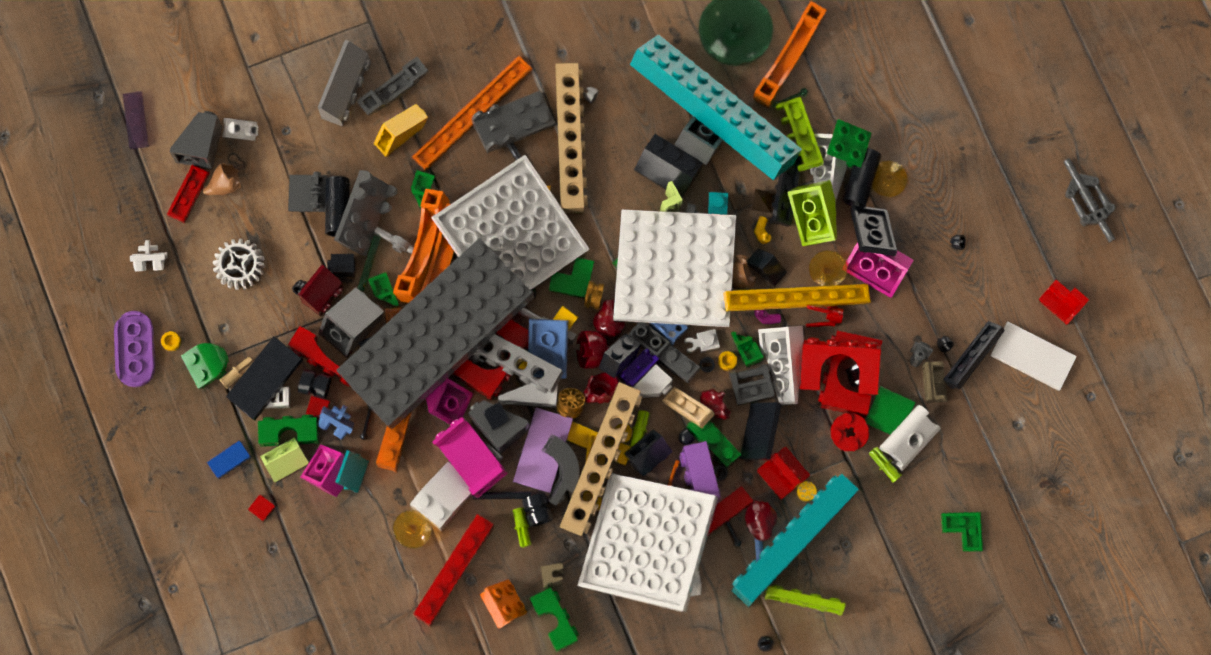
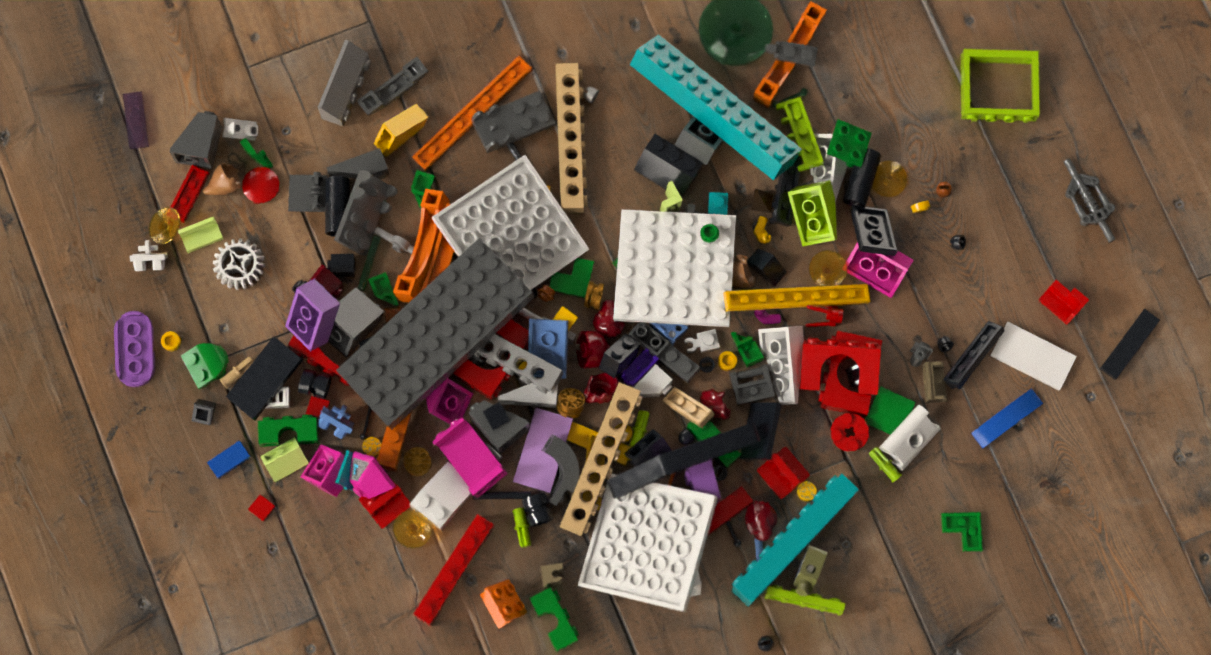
(164, 225): none -> clear yellow dish
(200, 234): none -> yellowish green panel
(203, 411): none -> black slope
(259, 157): none -> green slope
(260, 185): none -> red dish
(312, 314): none -> medium lavender brick
(368, 476): none -> dark pink slope
(371, 162): none -> dark grey slope
(371, 446): none -> yellow tile
(386, 506): none -> red bracket
(417, 461): none -> pearl gold wheel
(546, 293): none -> dark orange plate
(682, 459): none -> black beam
(709, 233): none -> green plate
(793, 53): none -> dark grey hinge
(809, 570): none -> olive torso
(920, 207): none -> yellow tile
(943, 192): none -> dark orange hinge
(999, 56): none -> lime window
(1007, 418): none -> blue slope
(1129, 344): none -> black tile

